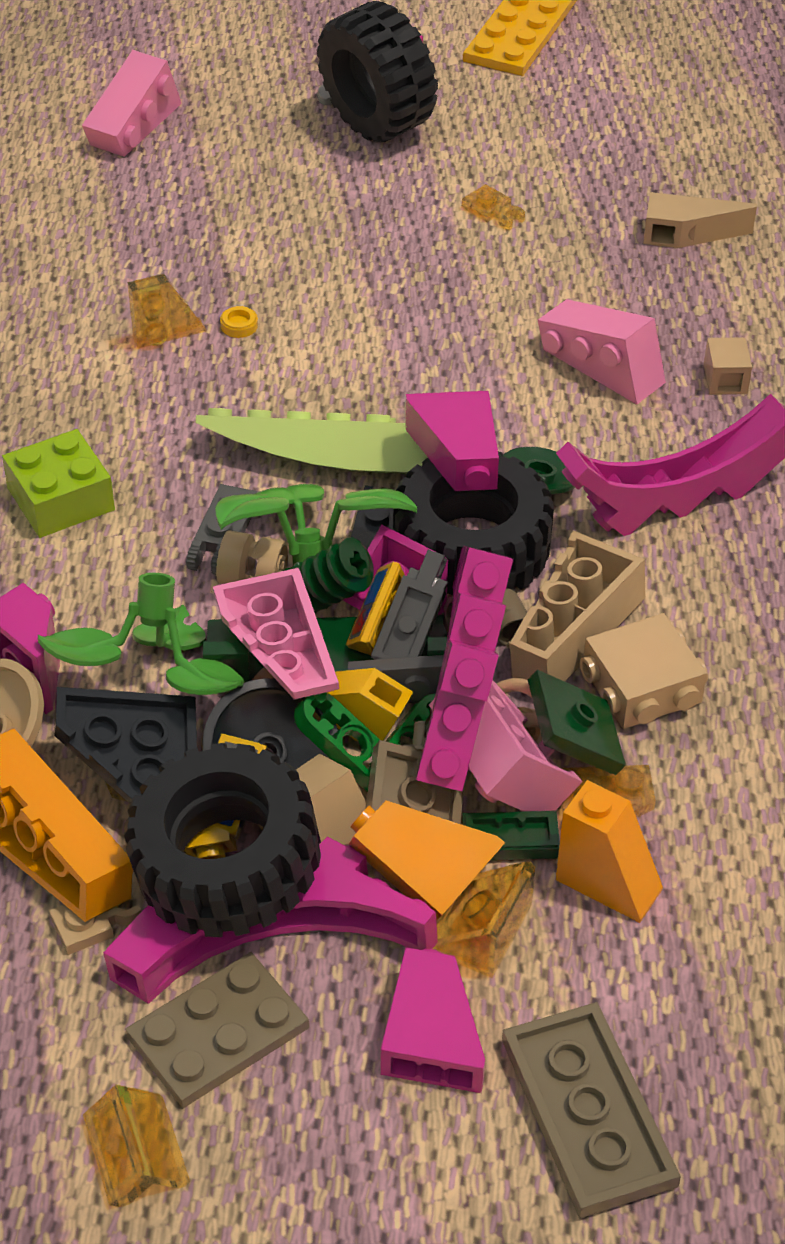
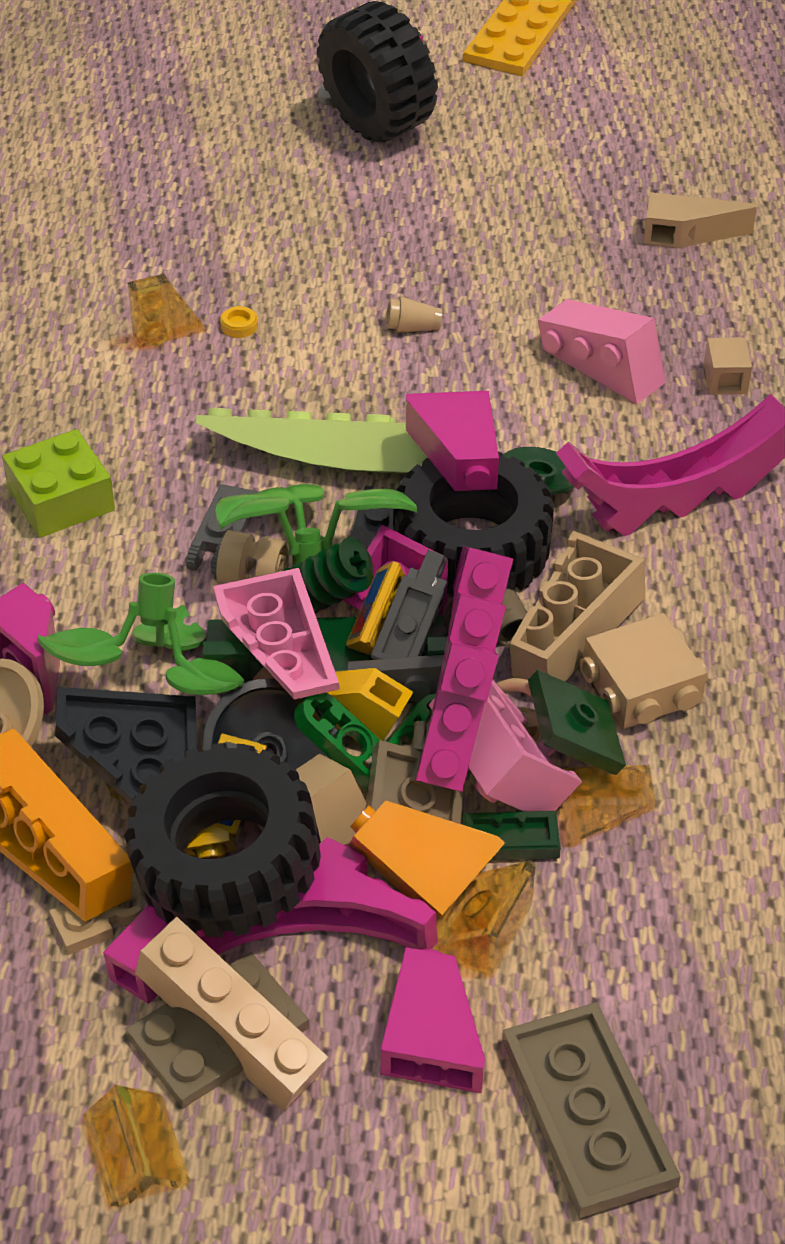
(132, 104): bright pink wedge -> none
(267, 1044): none -> tan arch
(412, 316): none -> tan cone
(491, 204): clear yellow plate -> none
(606, 853): light orange slope -> none

